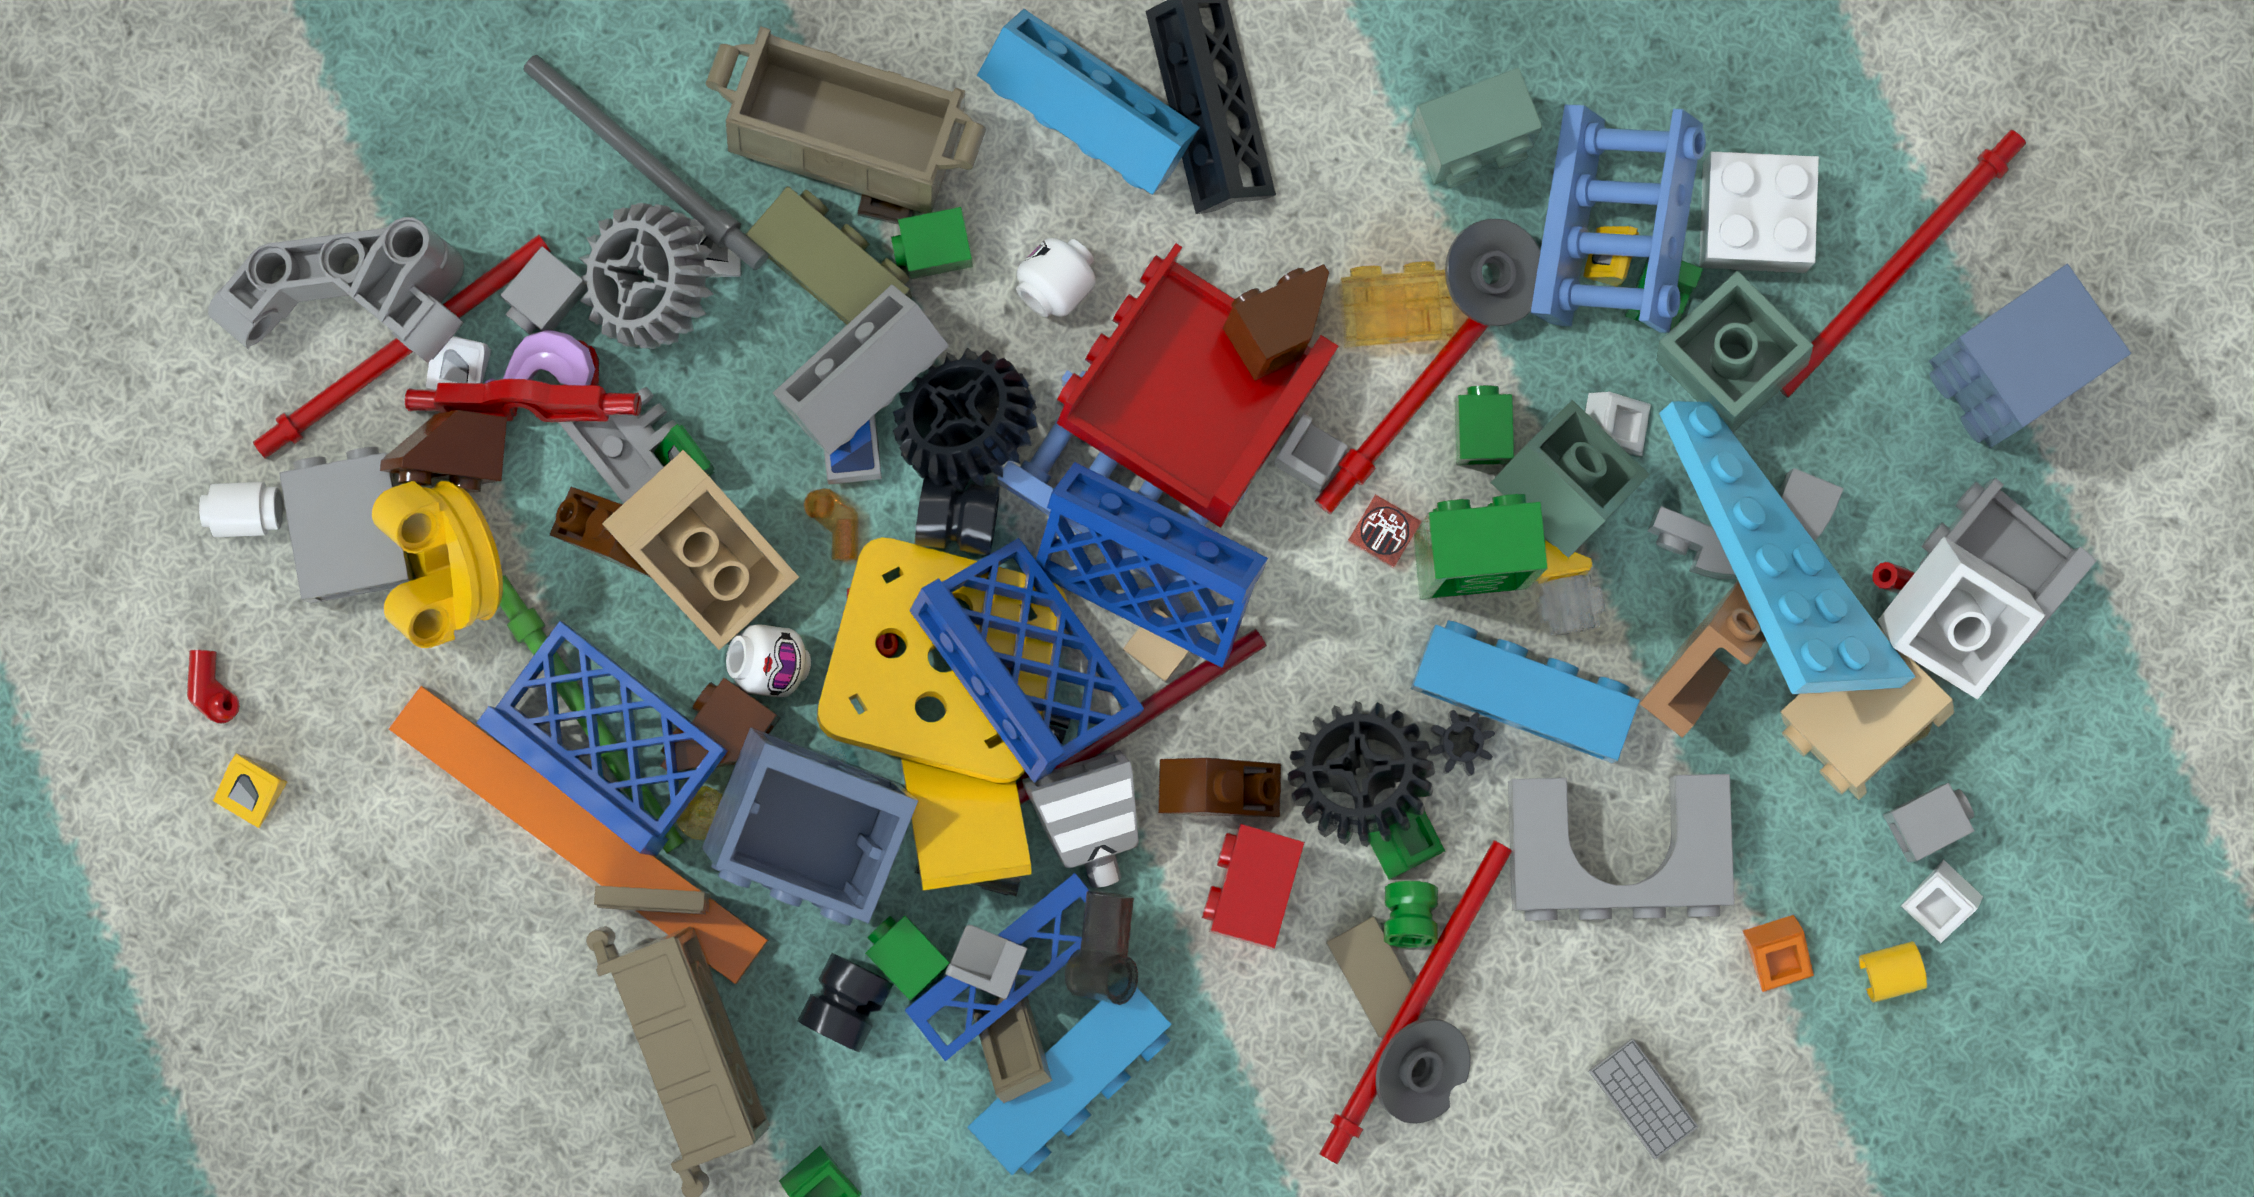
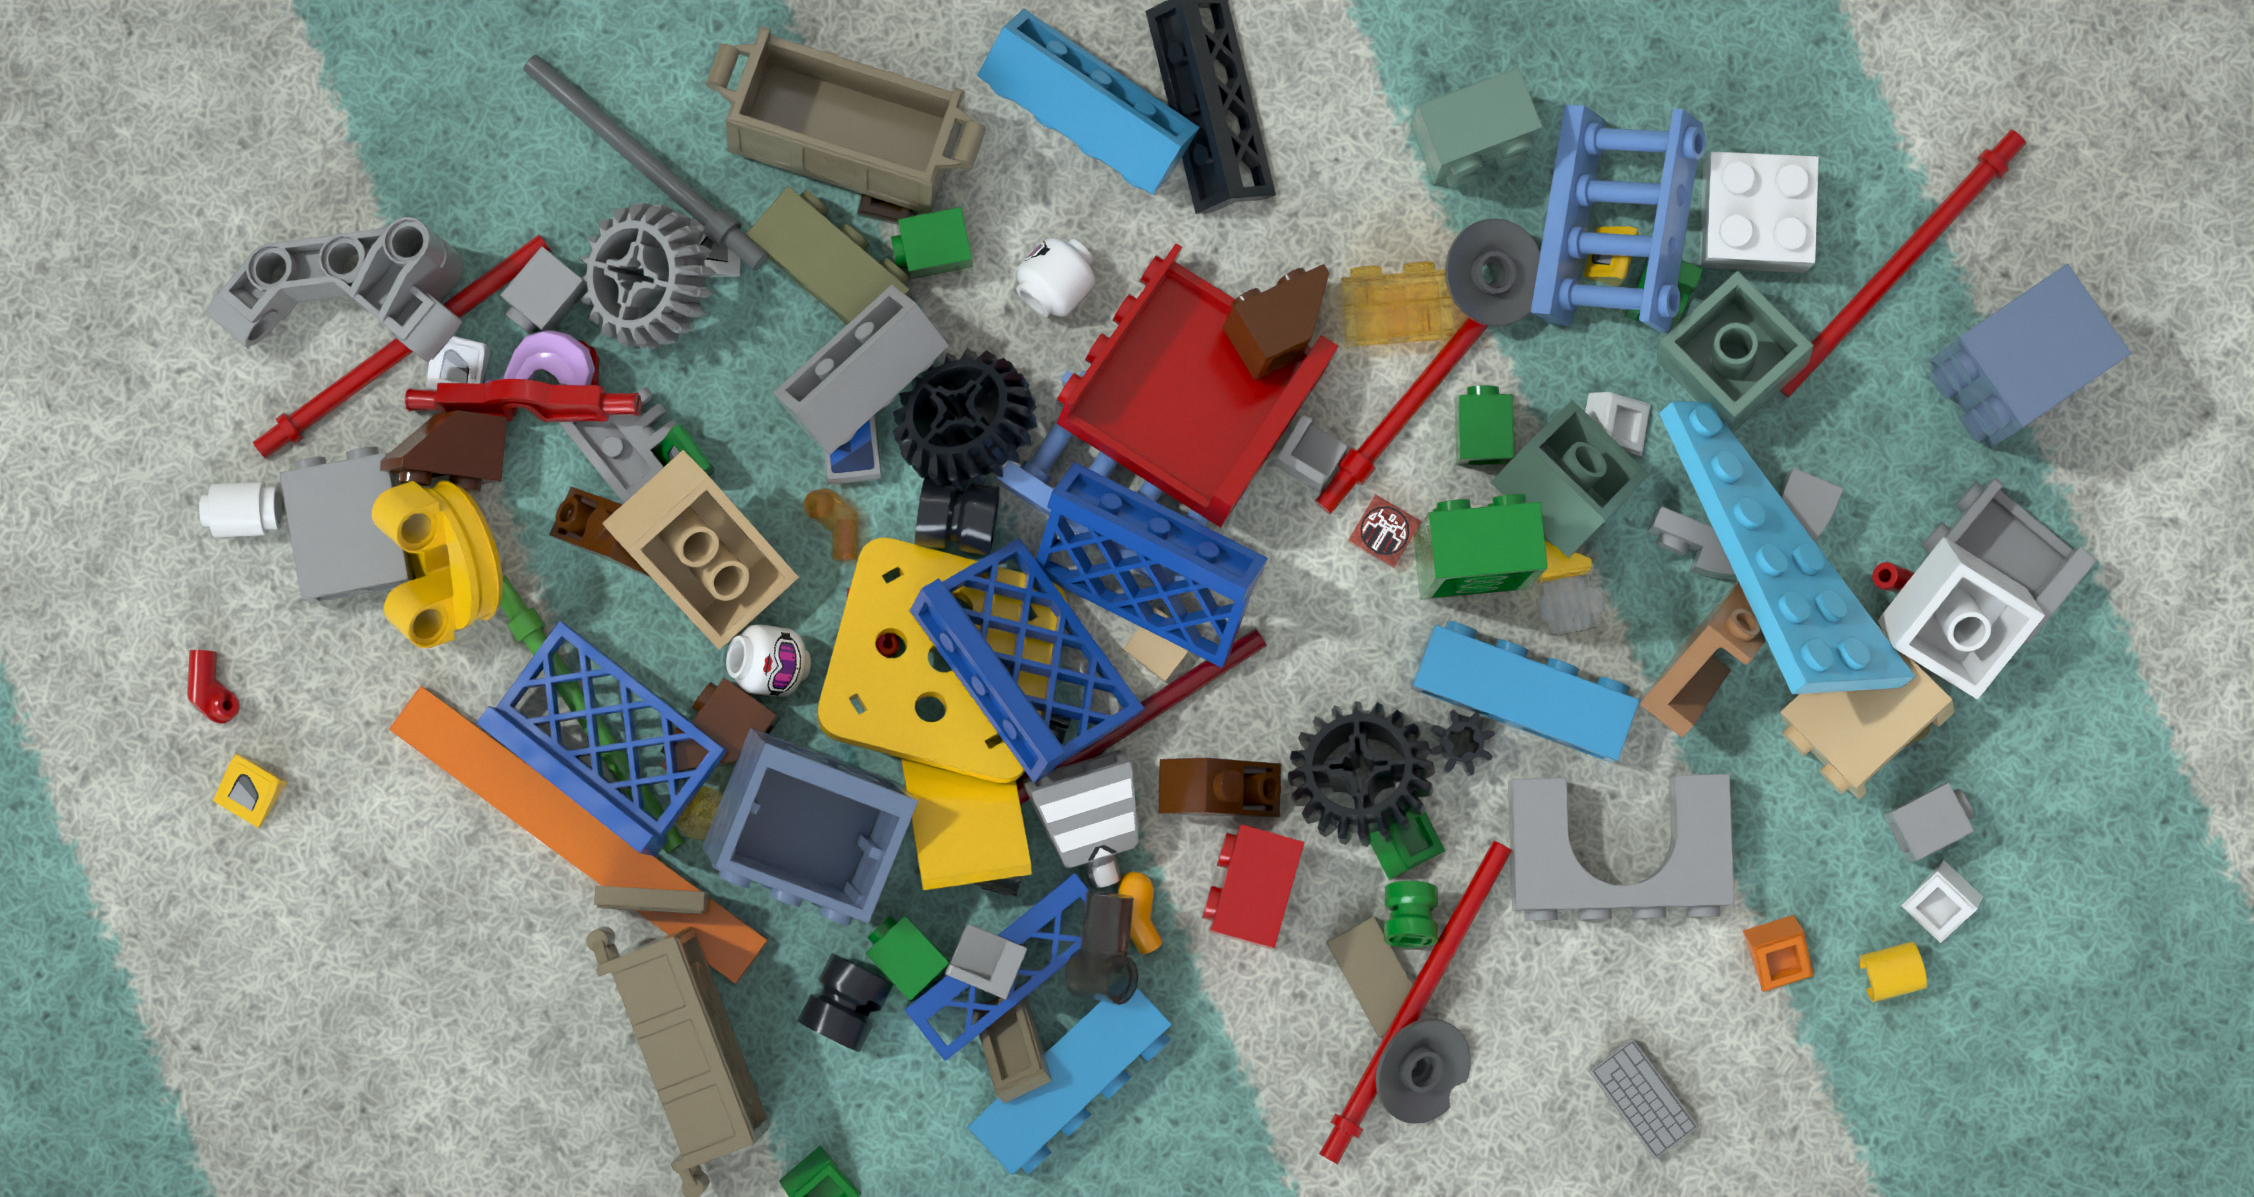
(1142, 931): none -> light orange arm

